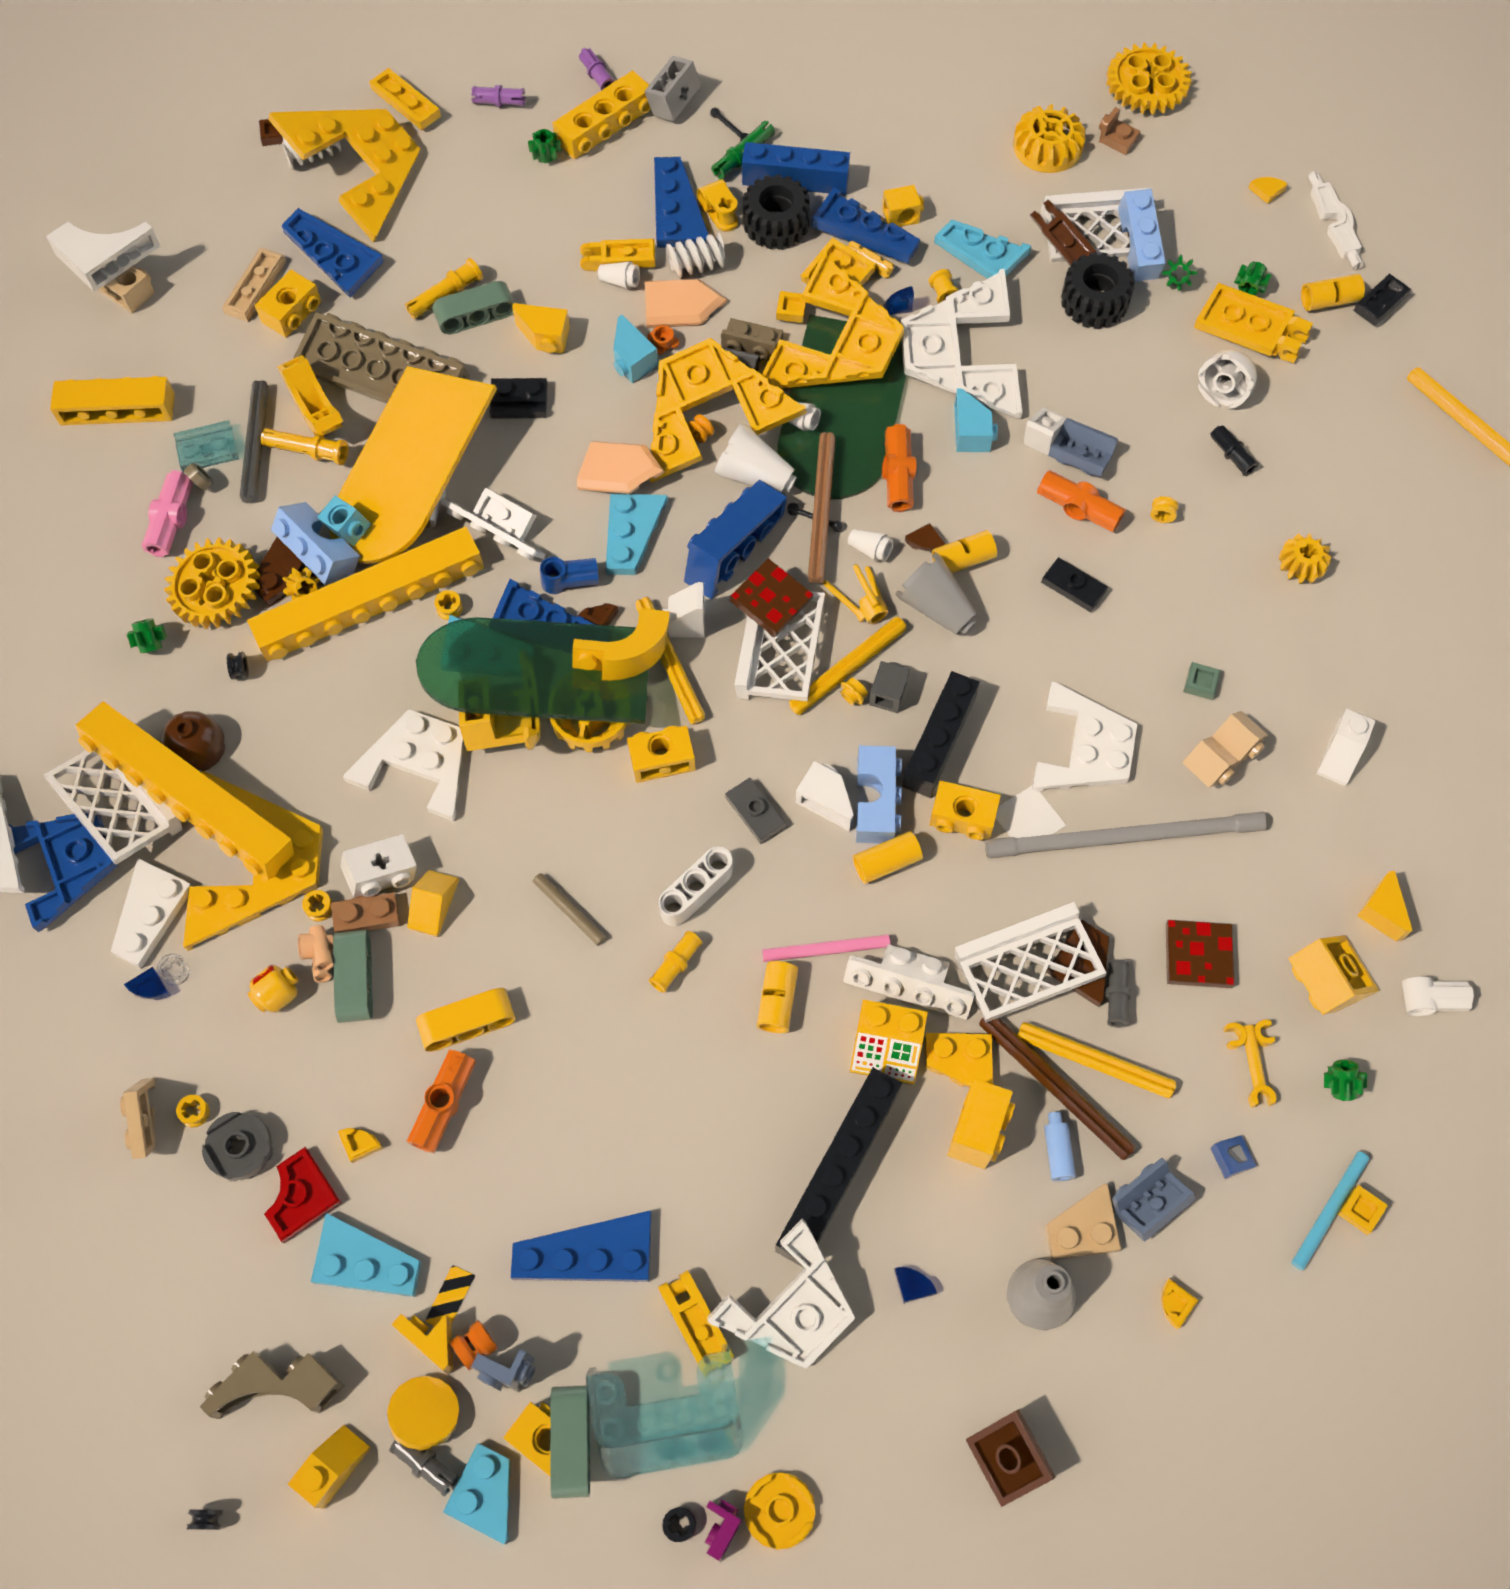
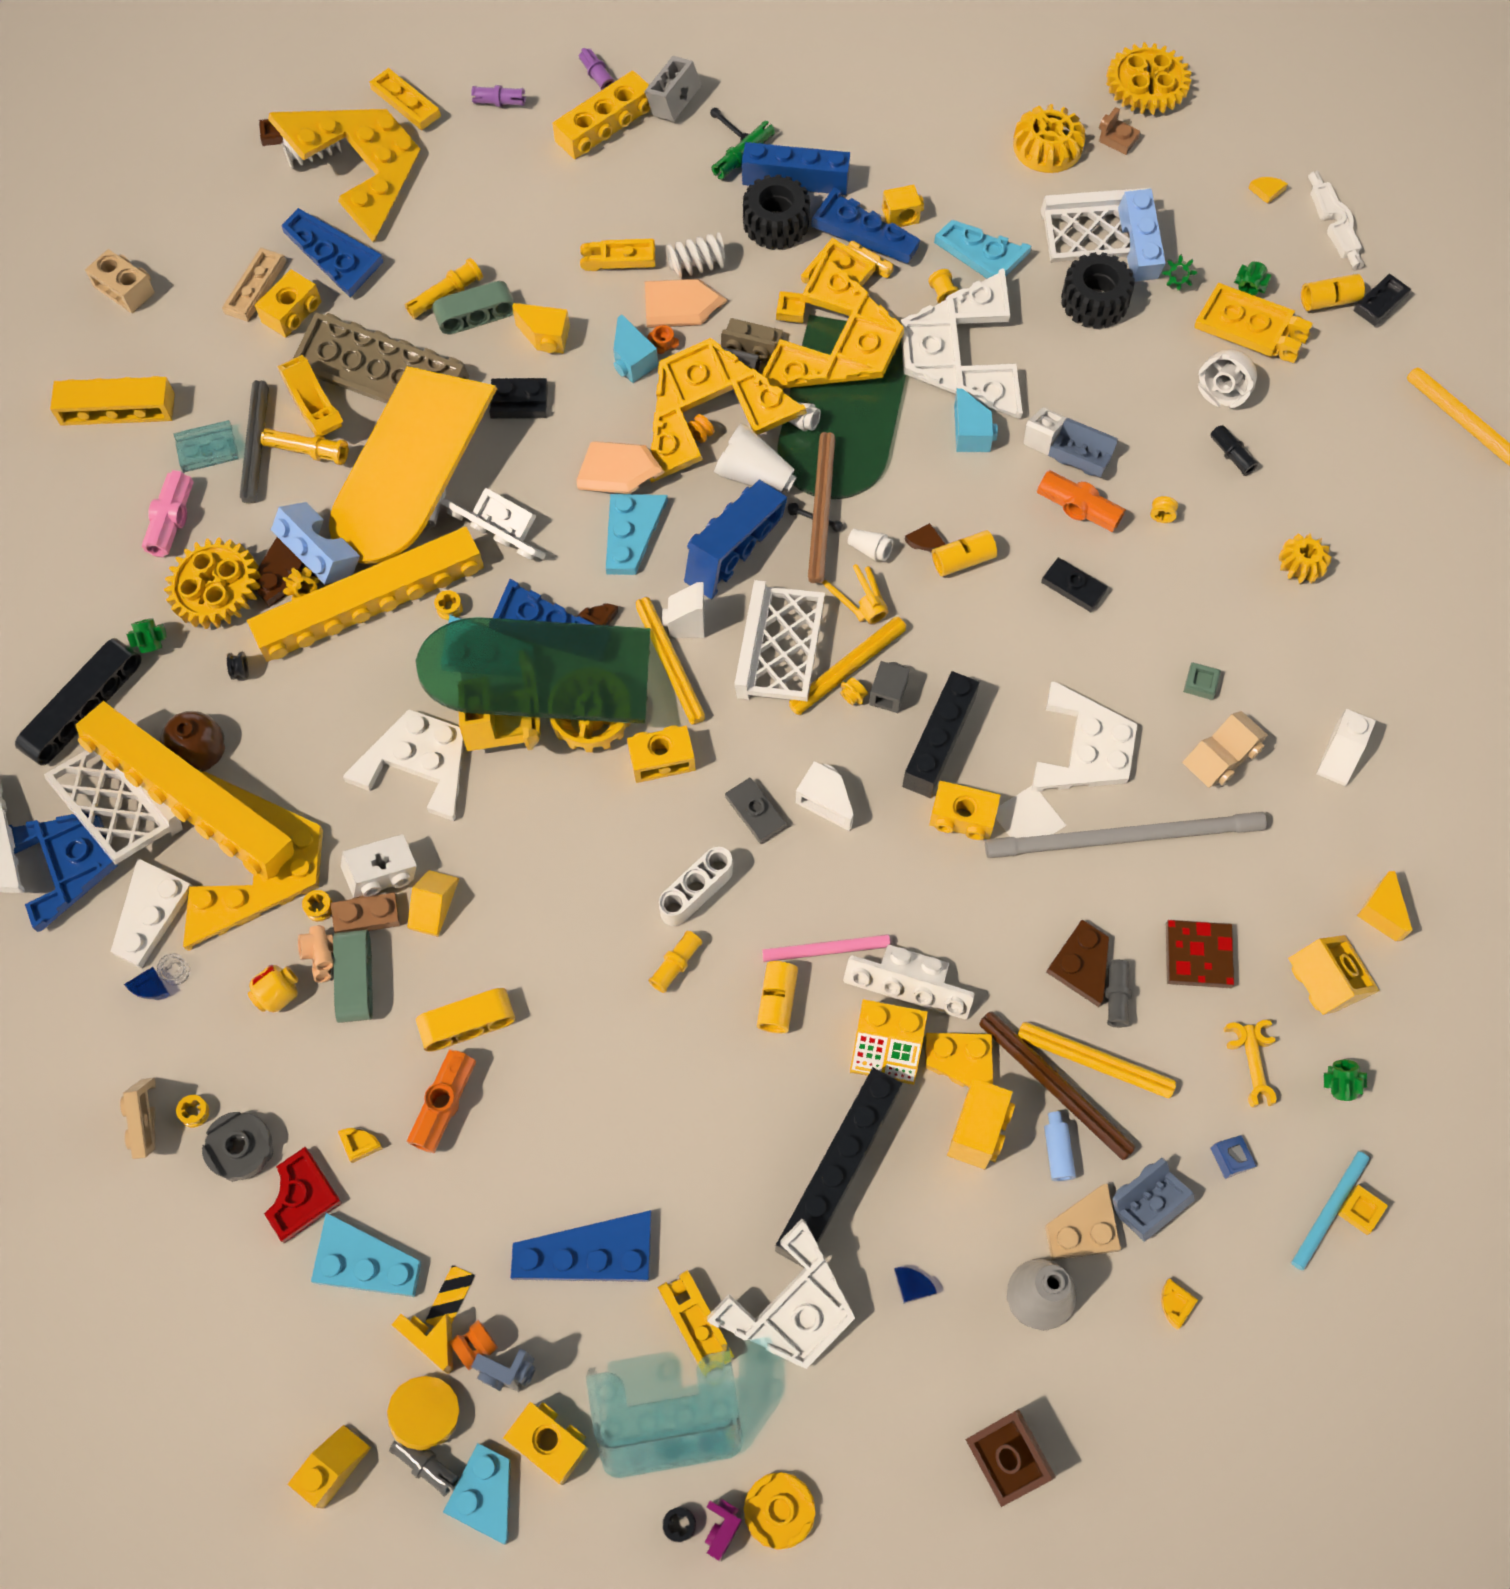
(85, 691): none -> black beam
(101, 256): white arch -> none
(198, 476): dark tan tile -> none
(204, 1519): black bush -> none
(254, 1376): dark tan arch -> none
(344, 520): medium azure brick -> none
(544, 146): green gear -> none
(569, 909): dark tan bar -> none
(569, 1442): sand green beam -> none
(570, 574): blue piece -> none
(620, 274): white cone -> none
(627, 656): yellow arch -> none
(675, 204): blue wing -> none
(719, 204): yellow piece -> none
(771, 597): reddish brown tile -> none
(878, 769): light blue arch -> none
(887, 857): yellow pin -> none
(899, 468): orange piece -> none
(900, 301): clear blue tile -> none
(938, 596): light grey cone -> none
(1024, 935): white fence -> none
(1062, 234): reddish brown hinge -> none
(1427, 997): white piece -> none

